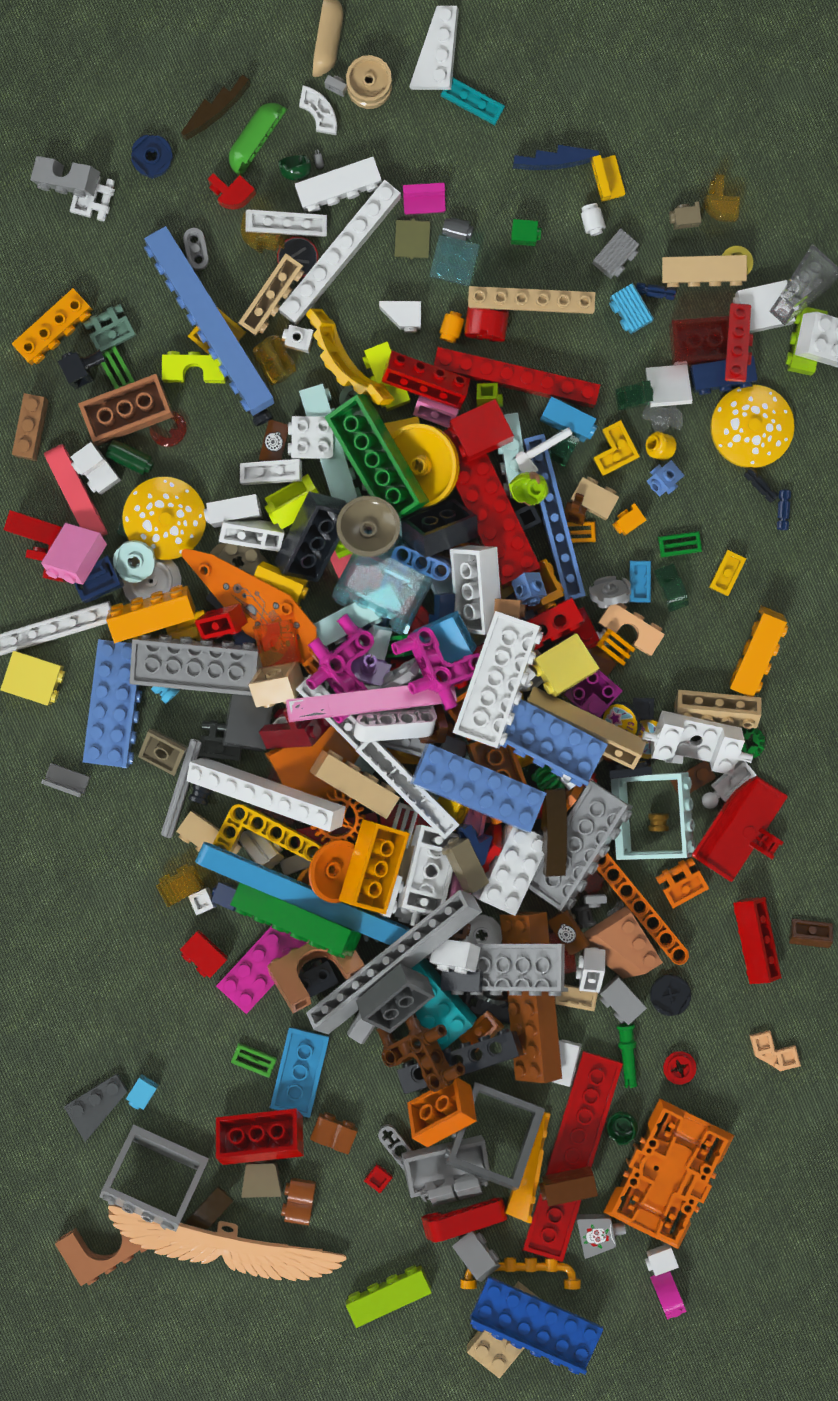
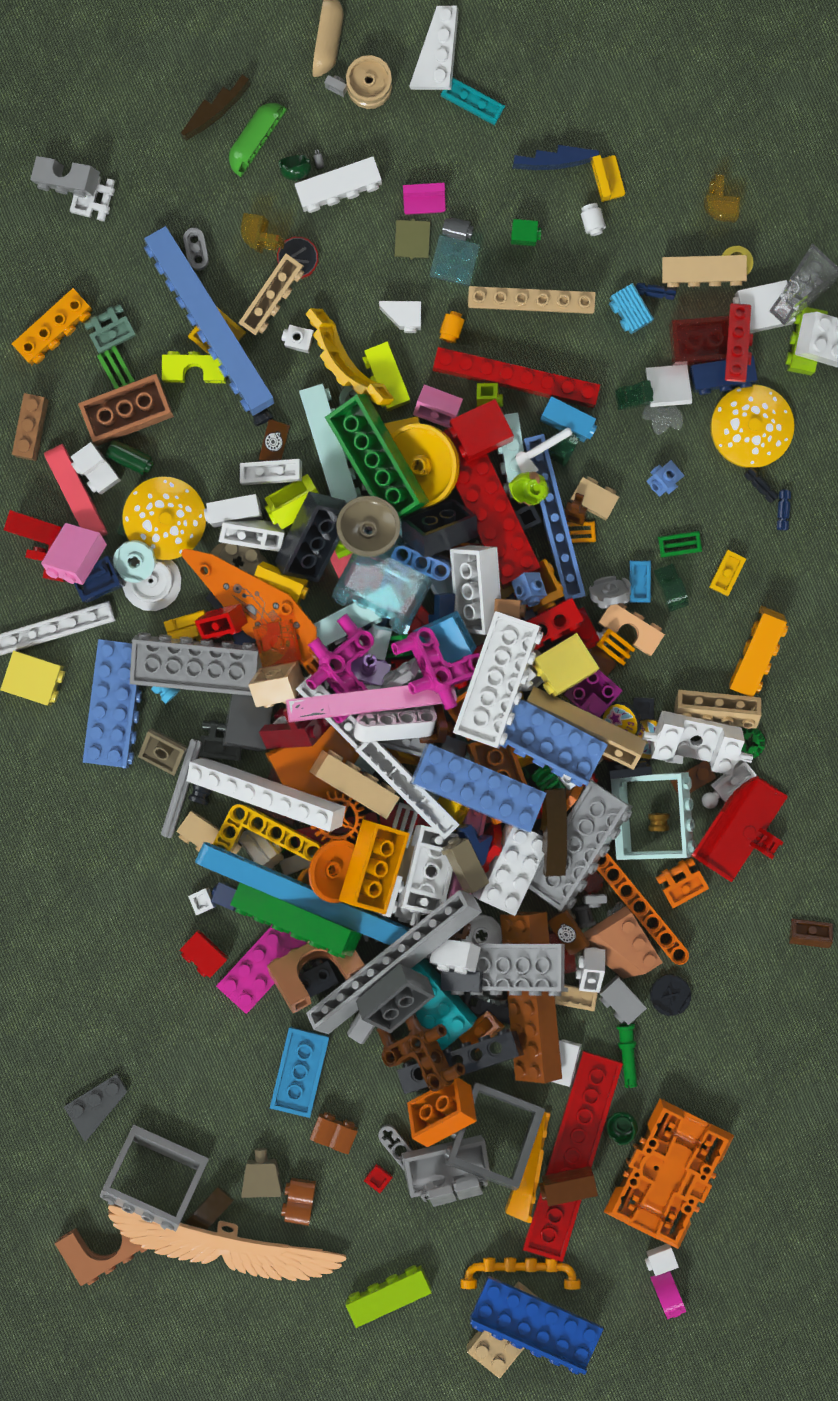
(66, 780): light grey panel -> none
(77, 368): black brick -> none
(141, 1092): medium azure brick -> none
(151, 144): dark blue plate -> none
(151, 613): light orange brick -> none
(177, 435): clear red head -> none
(180, 885): clear yellow brick -> none
(235, 195): red brick -> none
(256, 1052): bright green tile -> none
(259, 1136): red brick -> none
(274, 359): clear yellow brick -> none
(286, 223): white plate -> none
(310, 438): white bracket -> none
(320, 109): white tile -> none
(340, 252): white brick -> none
(425, 380): red brick -> none
(476, 1255): light grey brick -> none
(477, 1216): red beam -> none
(486, 324): red brick -> none
(598, 1233): light grey torso -> none
(615, 254): light grey brick -> none
(621, 450): yellow plate -> none
(629, 520): light orange brick -> none
(660, 446): yellow head -> none
(685, 216): dark tan brick -> none
(688, 1071): red gear -> none
(757, 940): red brick -> none
(781, 1058): light nougat tile -> none

